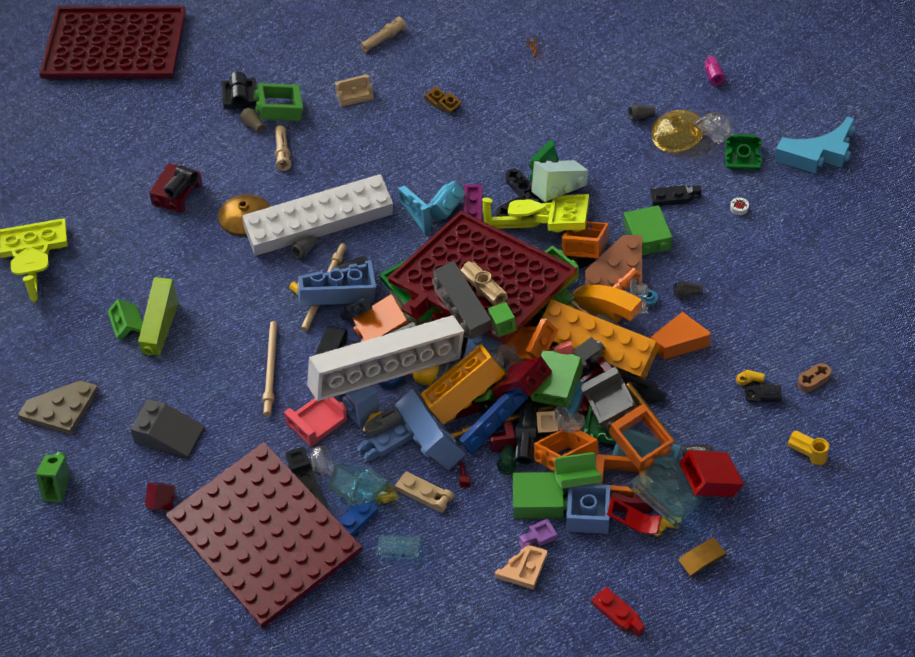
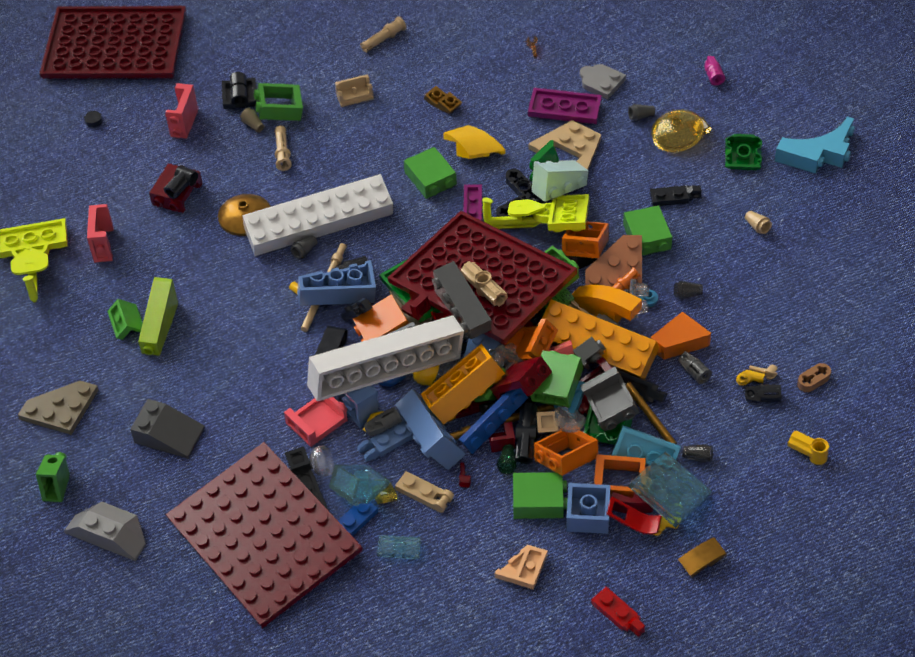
(93, 119): none -> black tile
(98, 224): none -> coral panel
(109, 529): none -> light grey wedge
(159, 496): dark red panel -> none
(182, 118): none -> coral panel
(268, 396): tan bar -> none
(416, 208): medium azure wing -> none
(430, 172): none -> bright green brick
(445, 201): medium azure brick -> none
(473, 142): none -> yellow slope
(502, 319): bright green panel -> none
(540, 533): medium lavender plate -> none
(564, 105): none -> magenta plate
(573, 139): none -> tan wing
(576, 470): bright green panel -> none
(601, 79): none -> light grey plate
(629, 420): orange window -> none
(695, 367): none -> dark grey hinge
(711, 473): red brick -> none
(714, 126): clear slope -> none
(739, 206): white tile -> none
(759, 222): none -> tan cone
(769, 372): none -> tan hand

